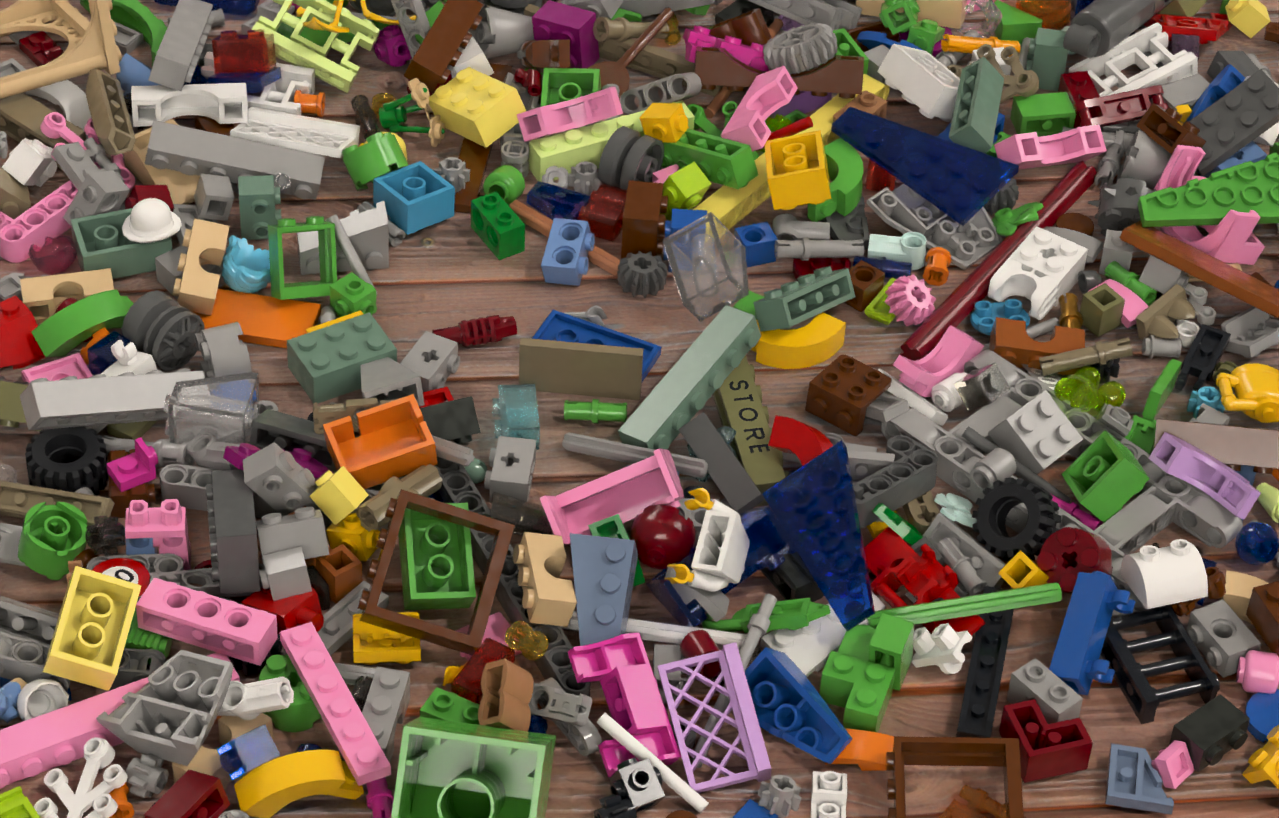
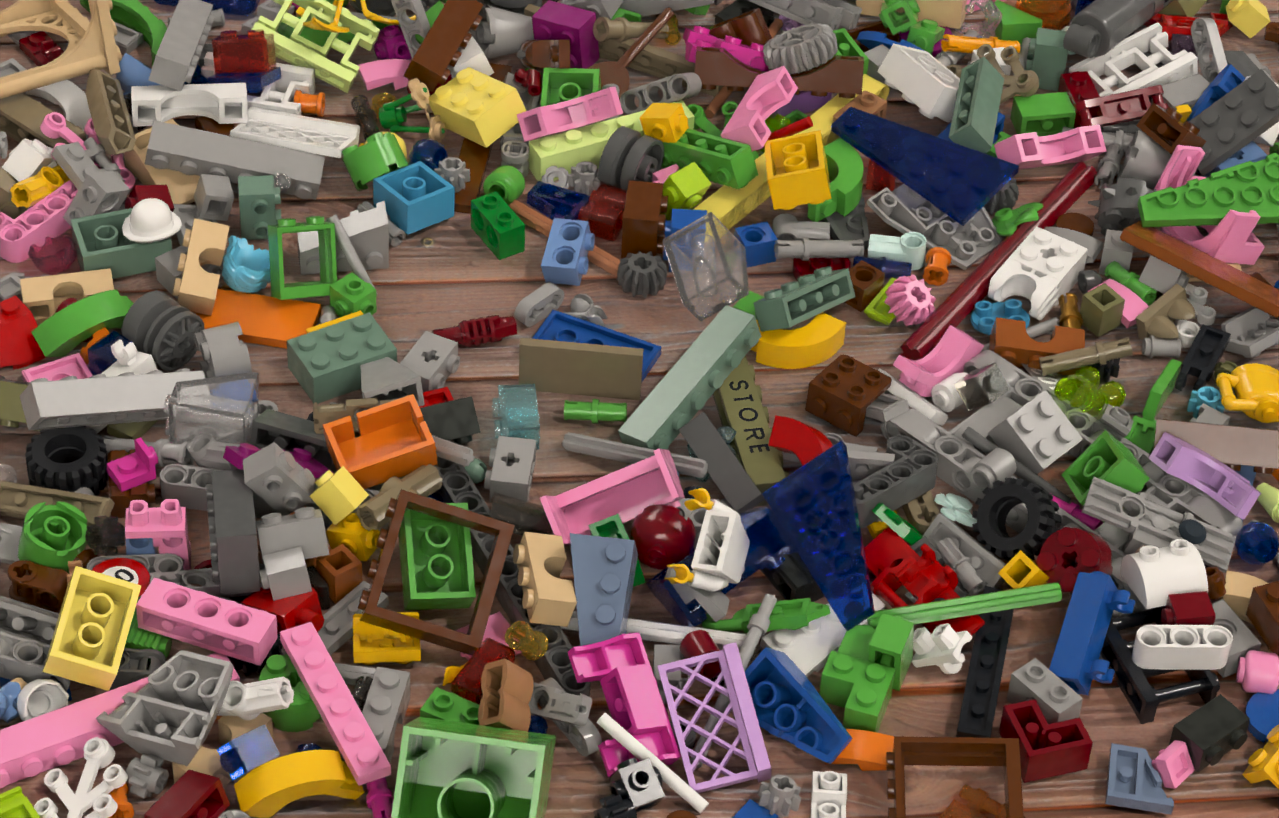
(35, 188): none -> yellow piece
(41, 588): none -> reddish brown piece
(384, 72): none -> bright pink slope
(428, 152): none -> clear blue piece
(539, 304): none -> light grey beam
(581, 303): none -> light grey hinge
(1155, 524): none -> light grey piece
(1182, 647): none -> white beam
(1188, 609): none -> dark red brick
(1207, 37): none -> light grey beam

